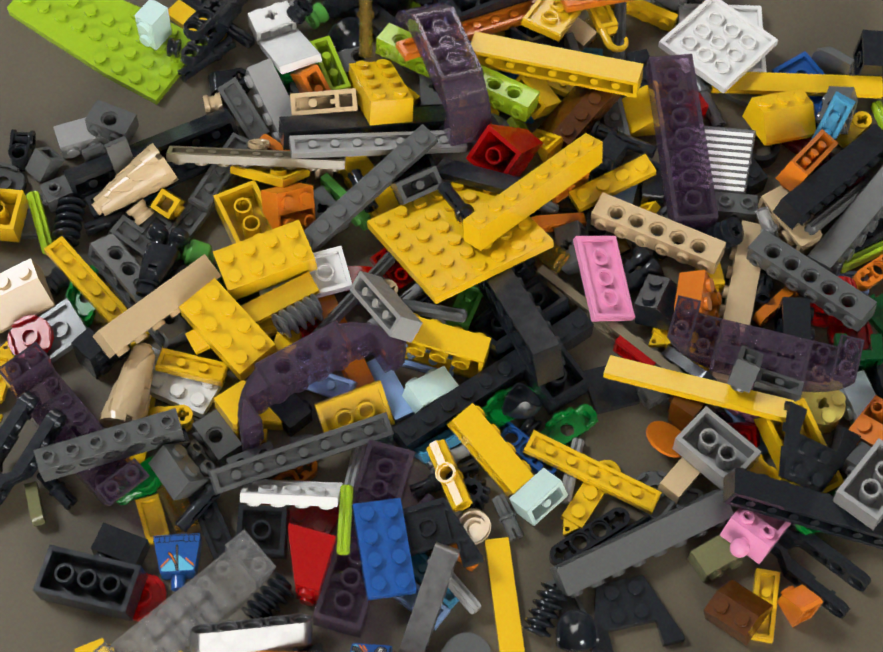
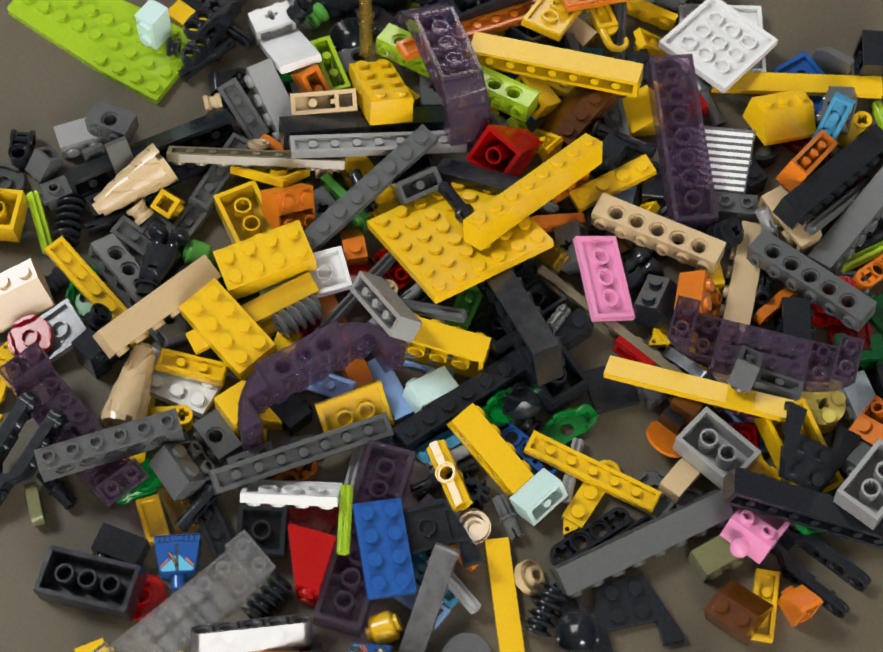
(97, 317): none -> black wheel
(354, 247): none -> orange slope
(384, 628): none -> yellow head
(528, 577): none -> tan plate
(559, 316): none -> dark grey axle
(648, 41): none -> yellow slope
(671, 420): none -> black tile

